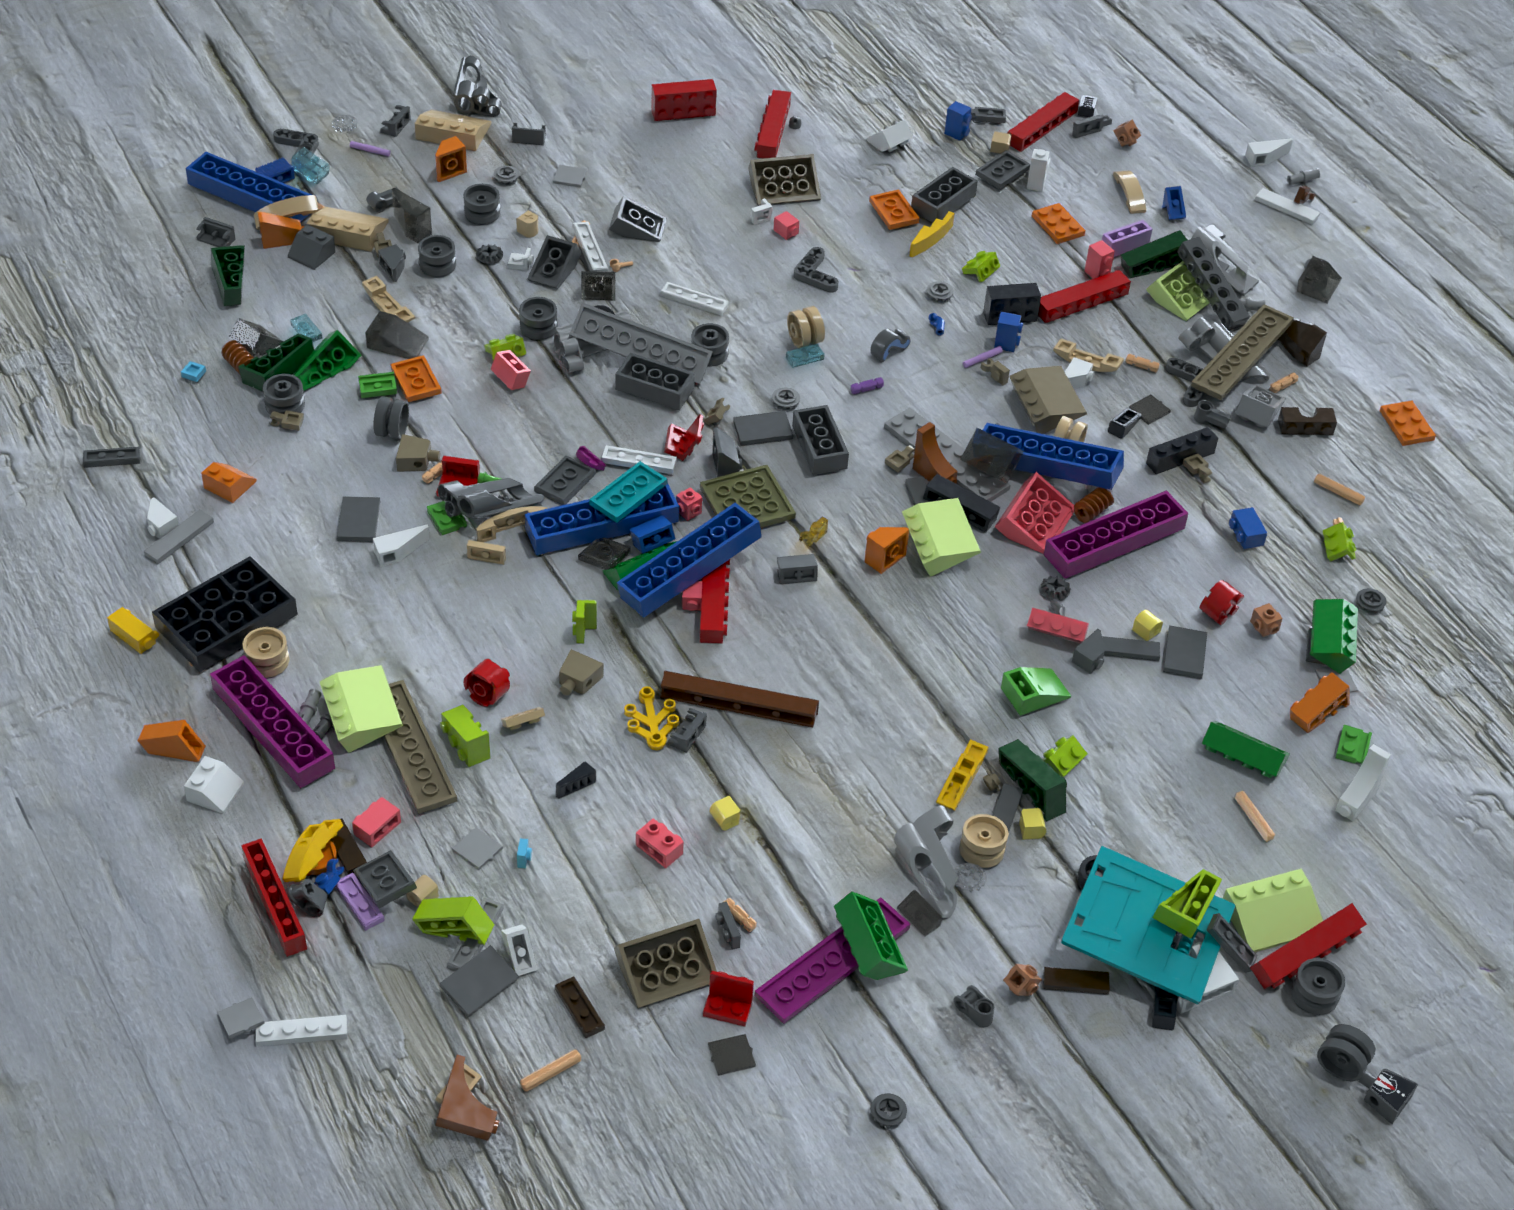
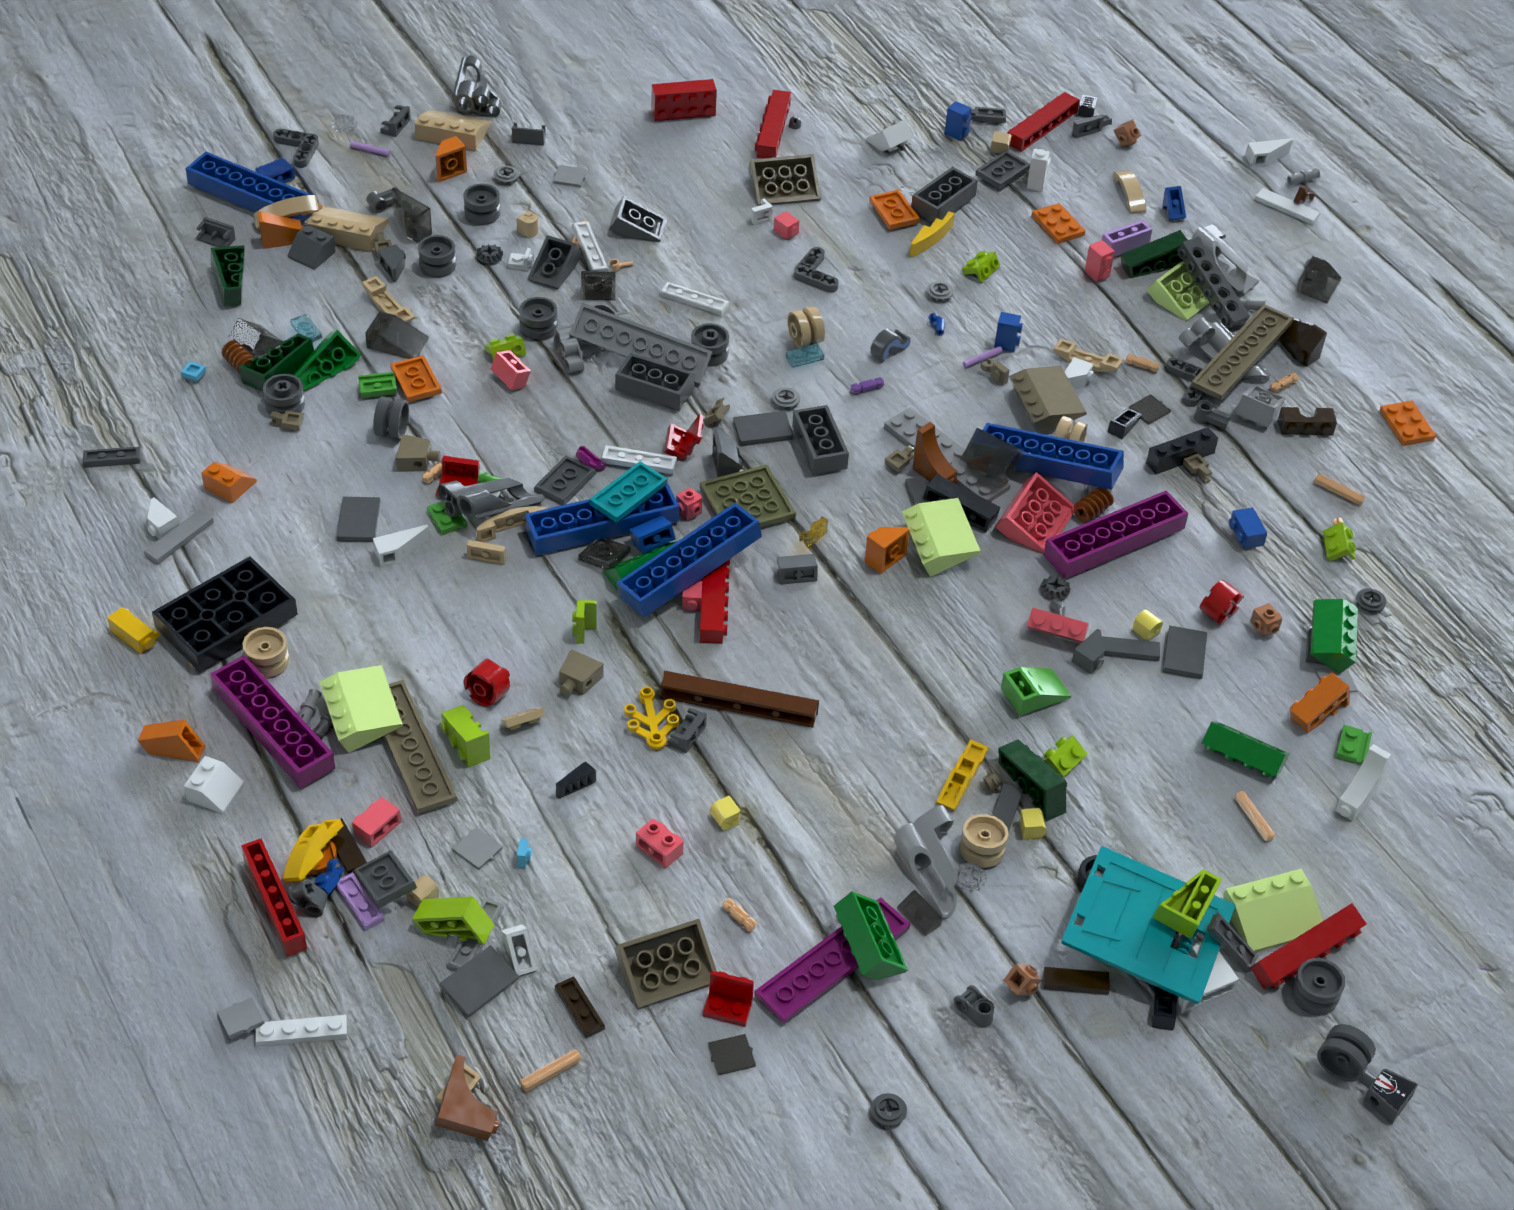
(310, 165): clear light blue brick -> none
(725, 918): dark grey plate -> none
(1014, 299): black brick -> none
(1083, 296): red brick -> none

